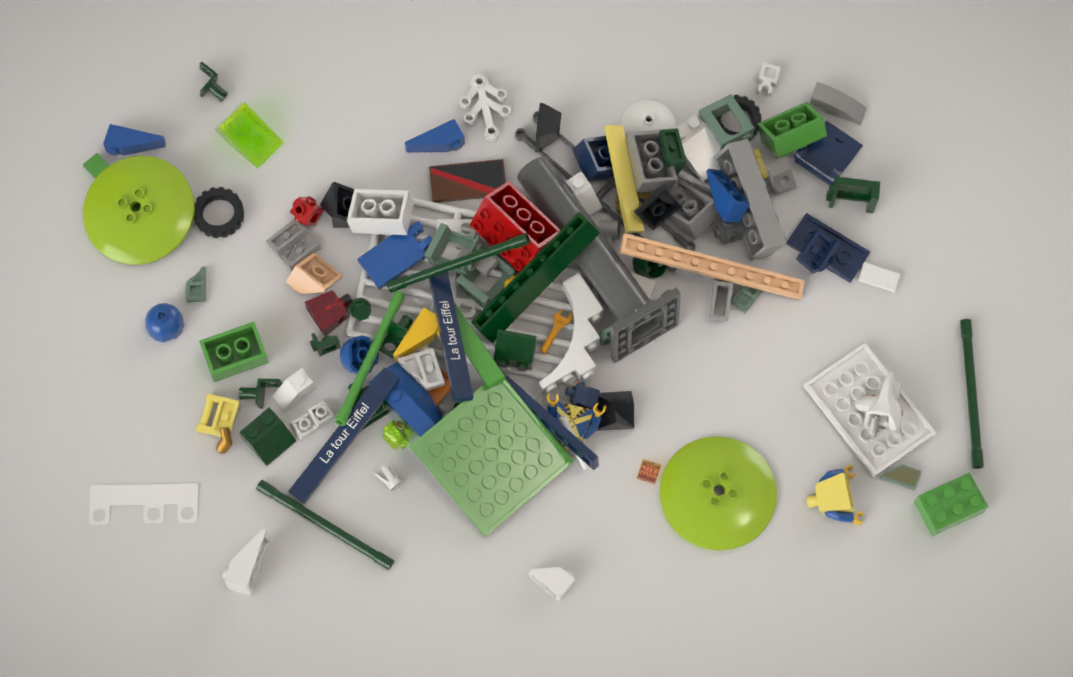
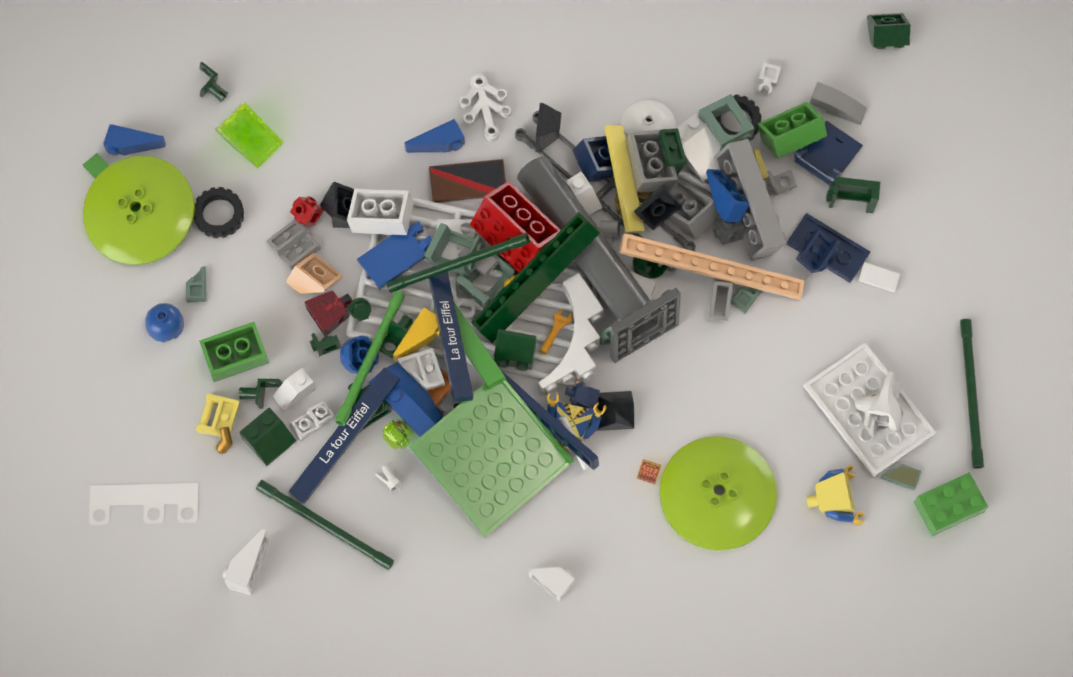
(888, 30): none -> dark green slope

